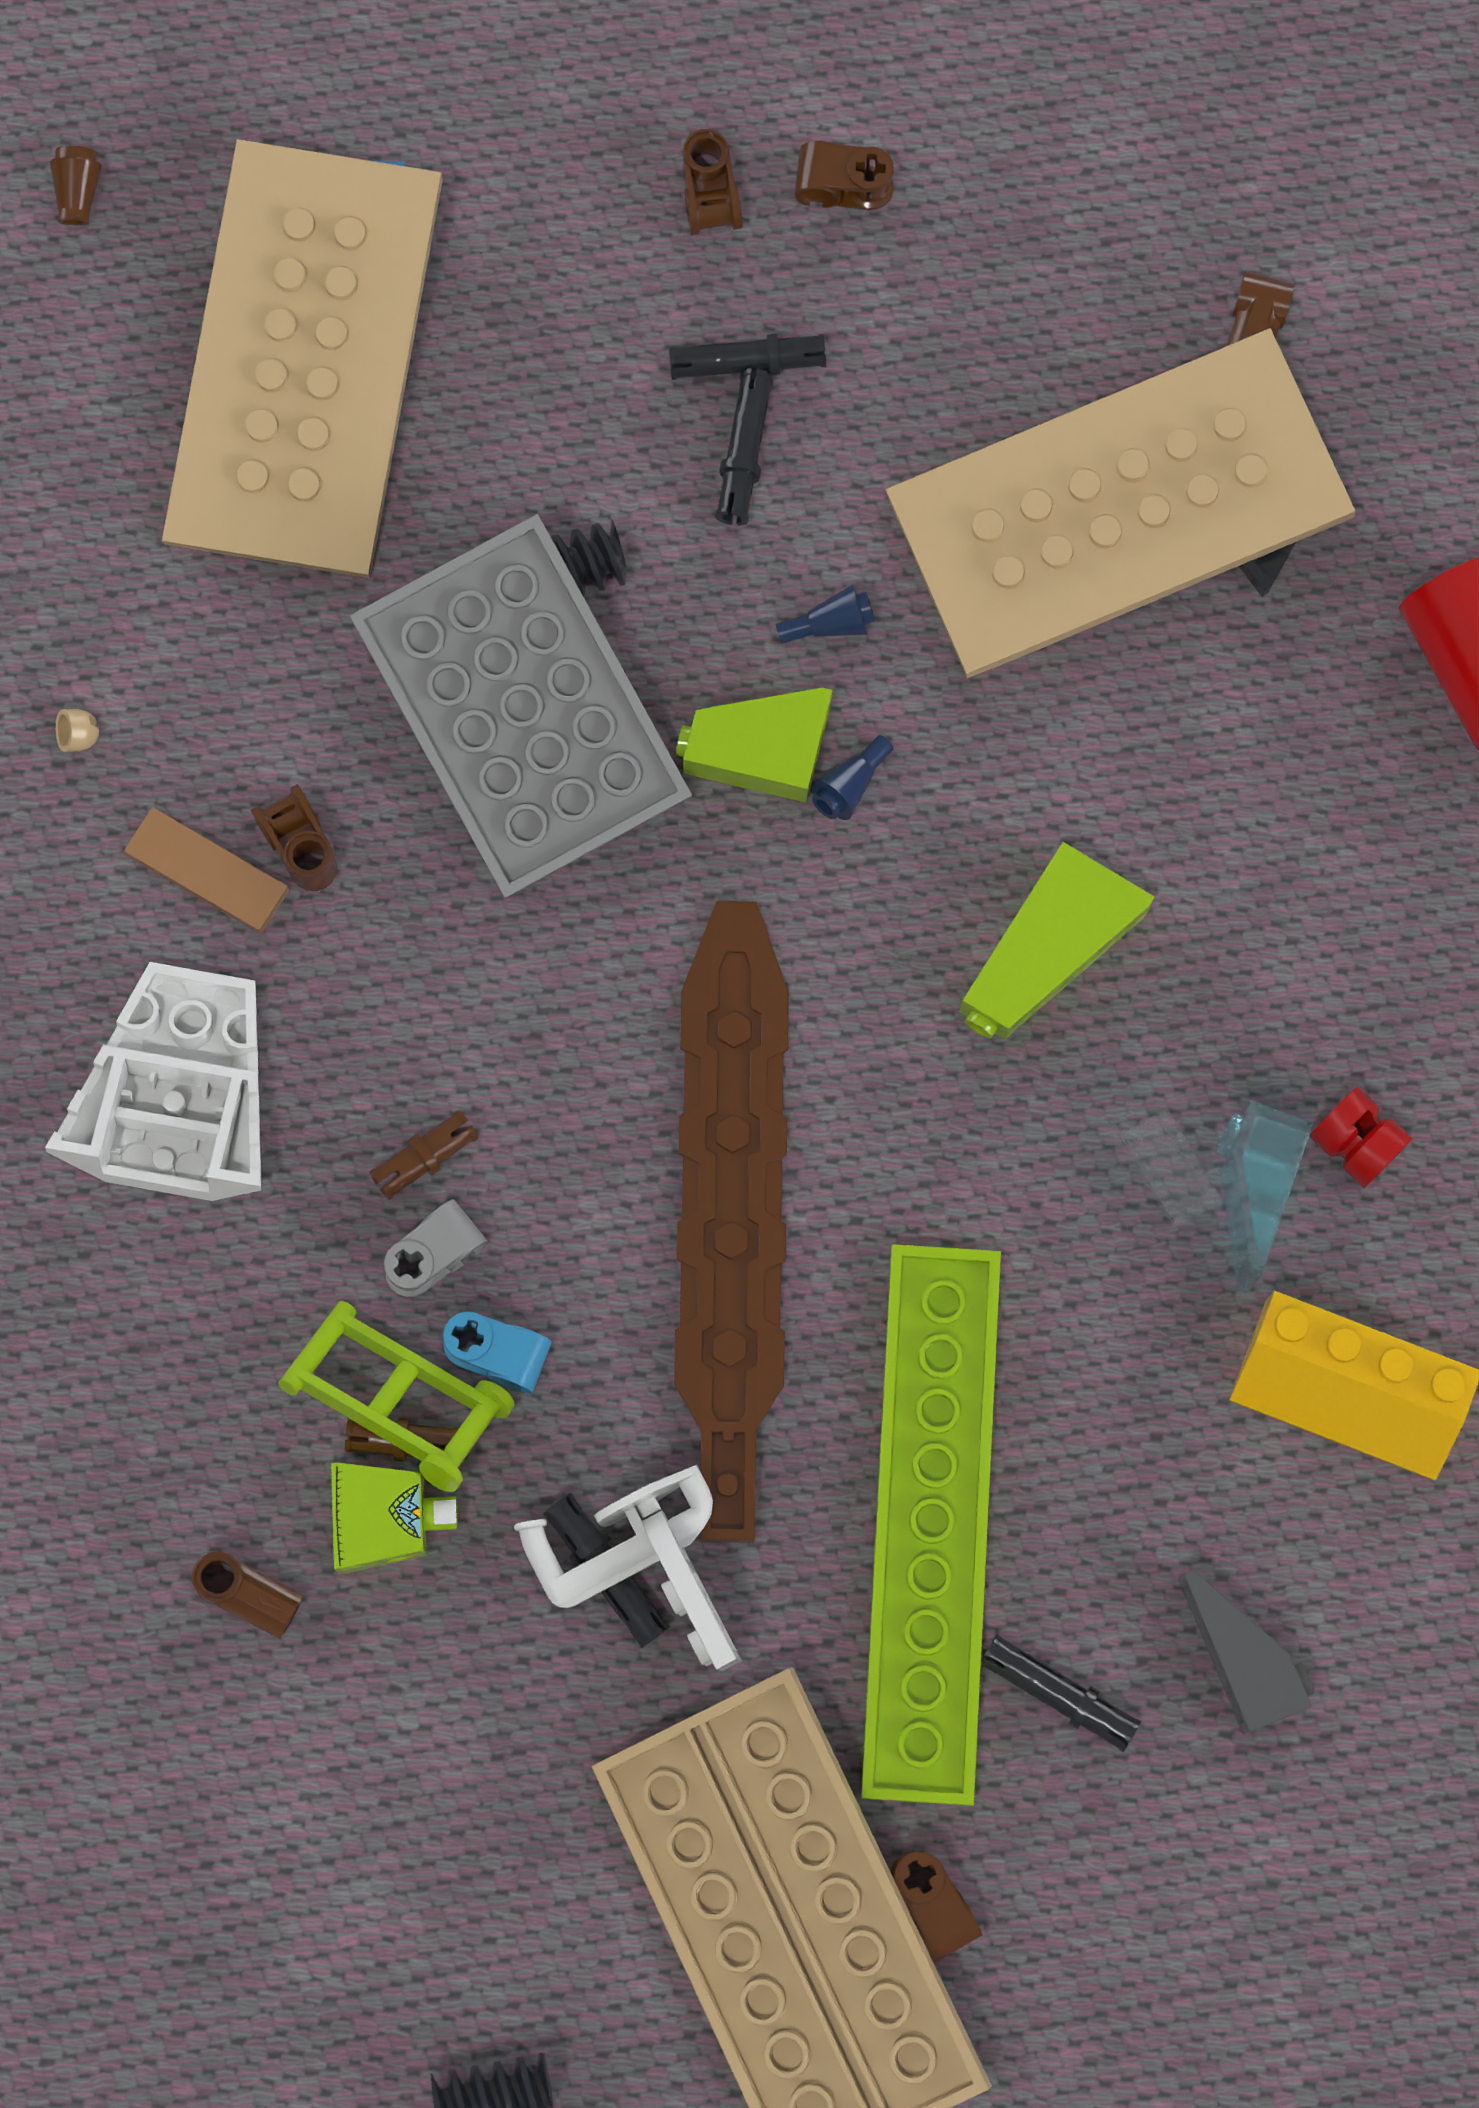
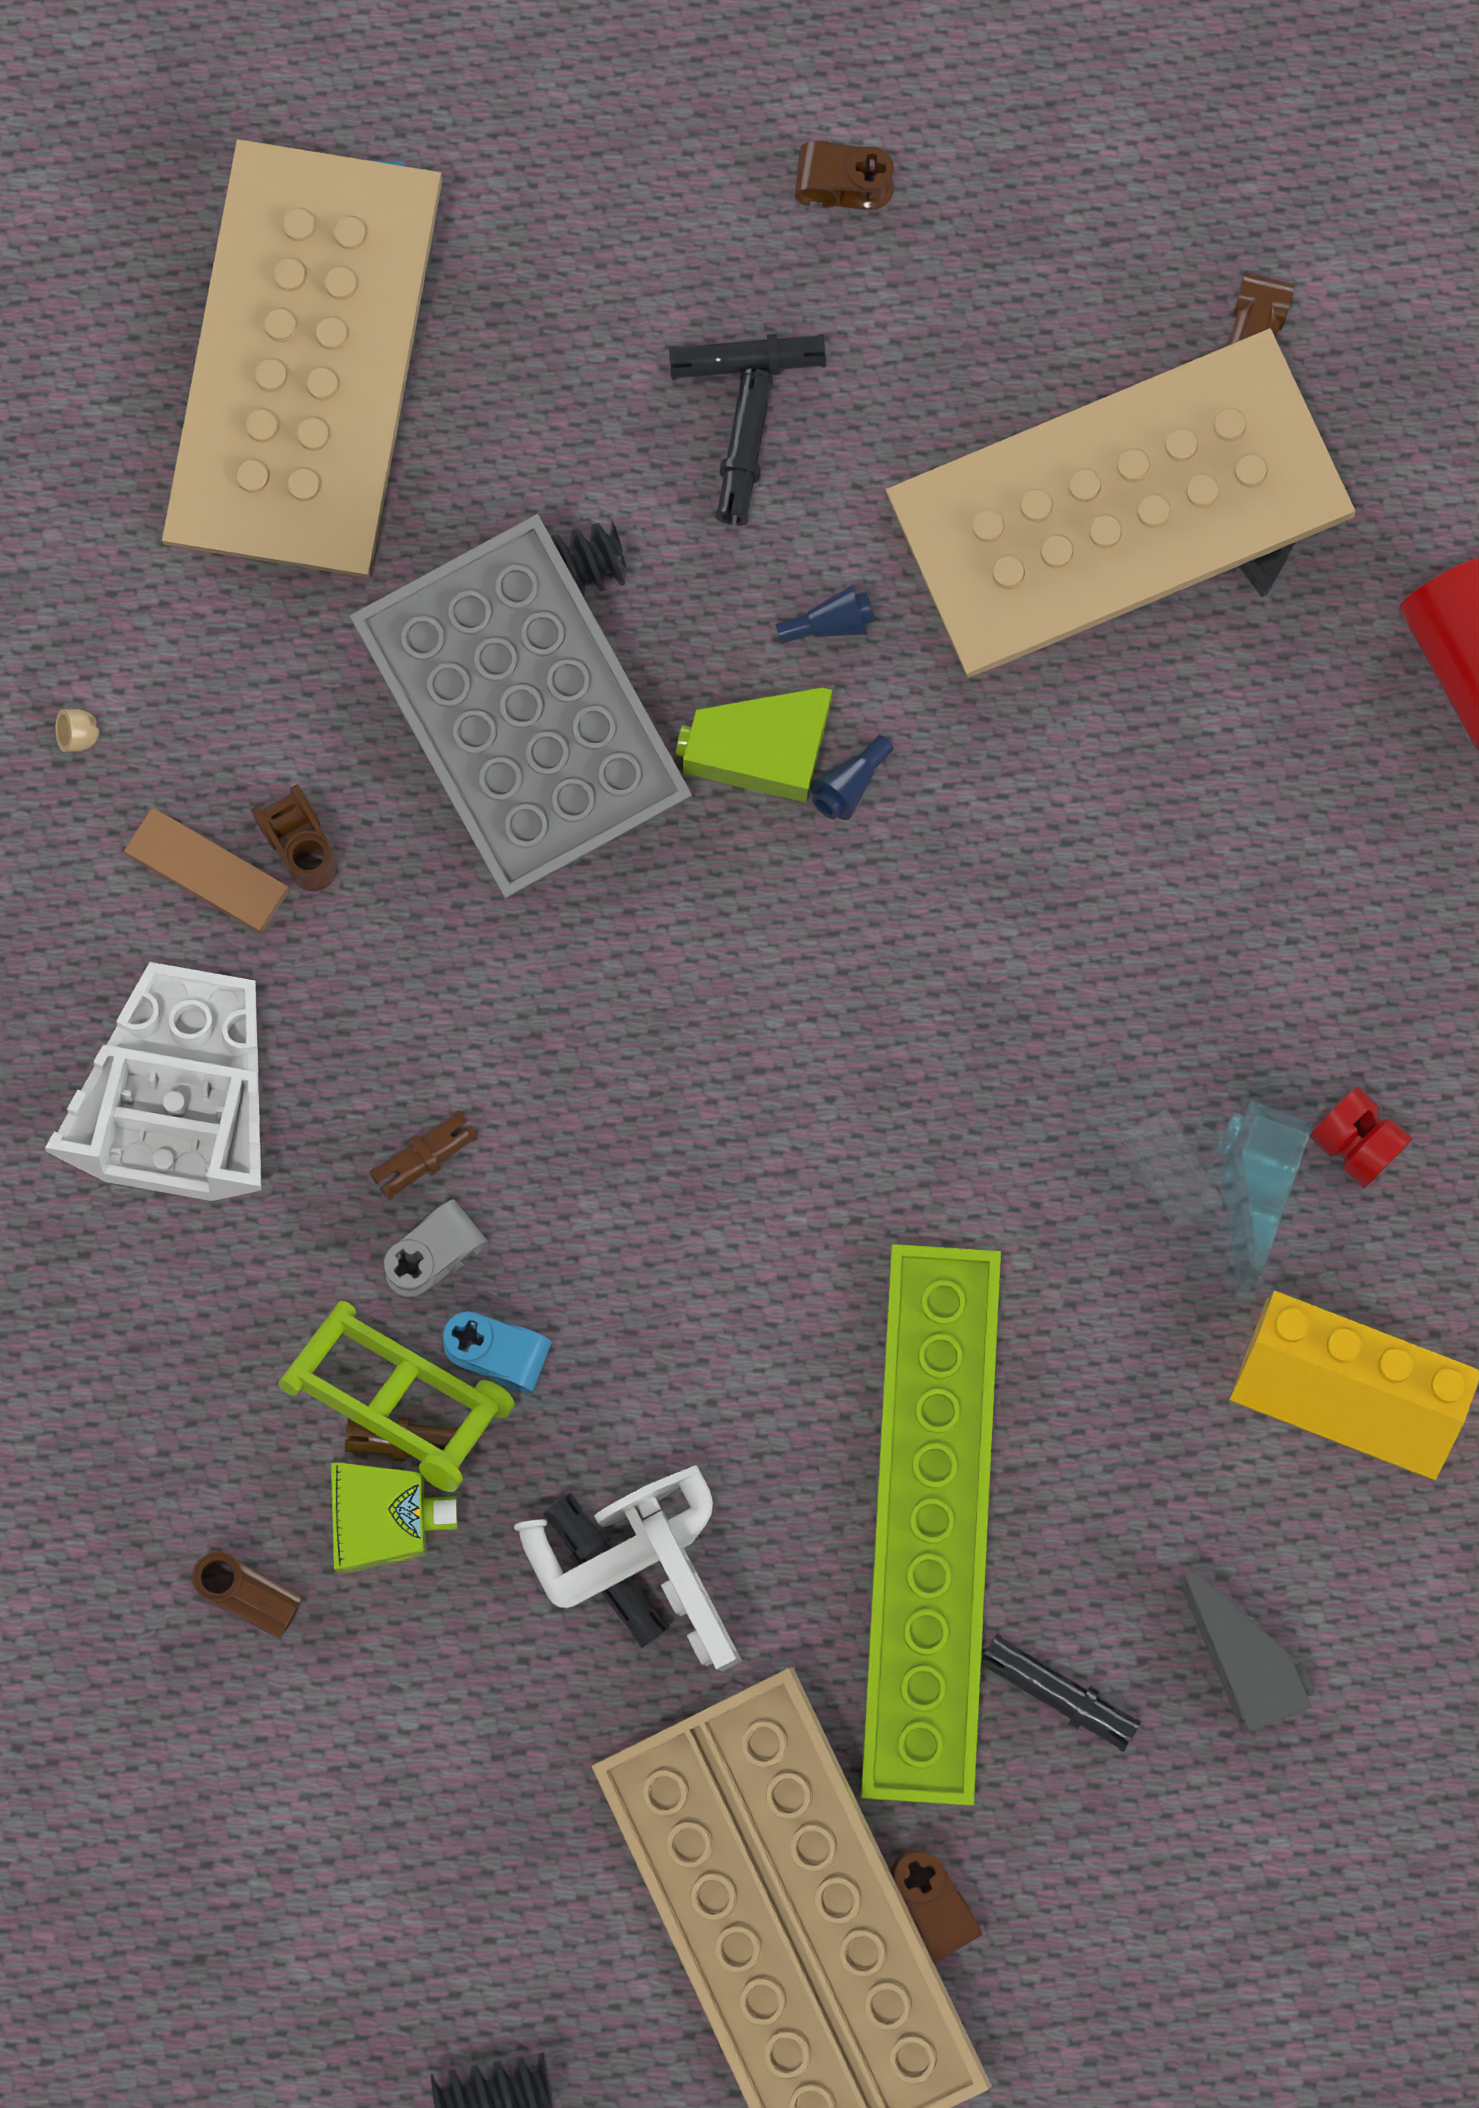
(75, 181): reddish brown cone -> none
(710, 191): reddish brown piece -> none
(732, 1205): reddish brown plate -> none
(1056, 935): lime slope -> none

